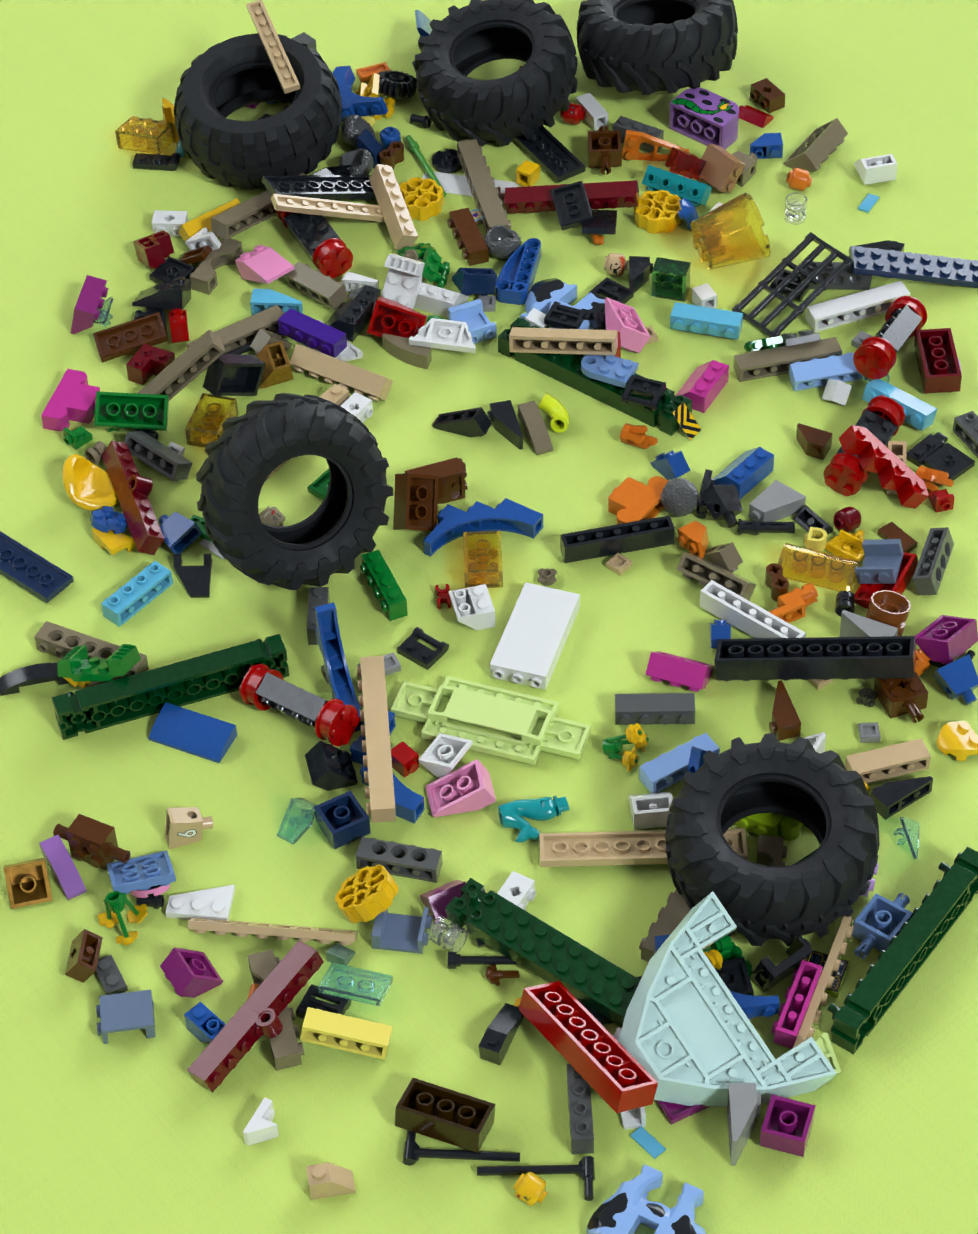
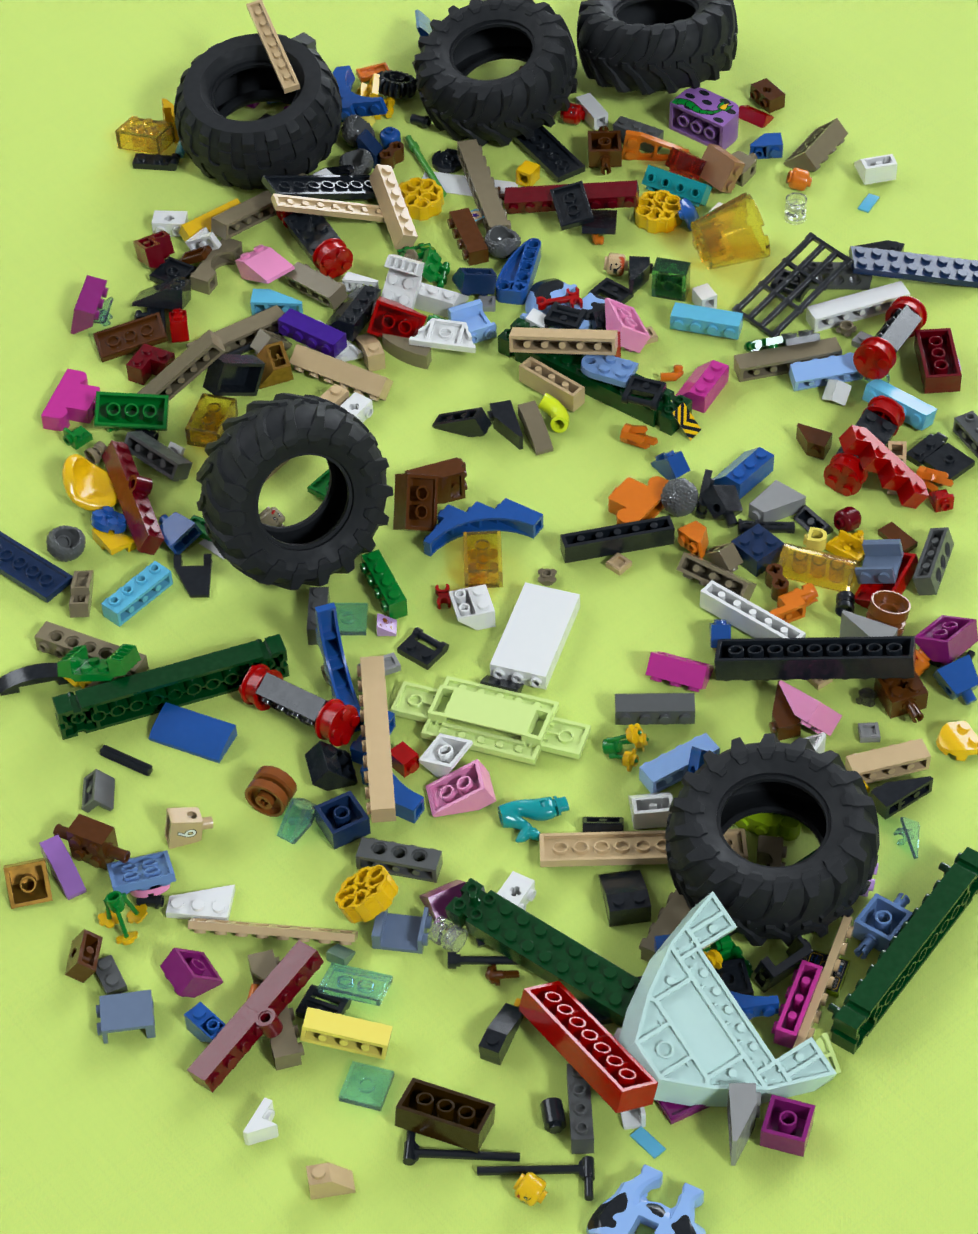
(65, 543): none -> dark grey hair
(81, 593): none -> dark tan slope
(98, 790): none -> dark grey panel
(126, 760): none -> black axle
(270, 791): none -> dark orange wheel
(352, 618): none -> clear light blue tile
(366, 1086): none -> clear light blue tile
(372, 352): none -> tan slope
(386, 626): none -> lavender slope
(502, 683): none -> black slope
(547, 380): none -> tan brick
(553, 1115): none -> black brick
(571, 297): none -> red bar
(603, 824): none -> black slope
(625, 898): none -> black slope
(674, 375): none -> orange arm
(758, 549): none -> dark blue brick
(810, 710): none -> bright pink slope
(846, 328): none -> dark tan plate

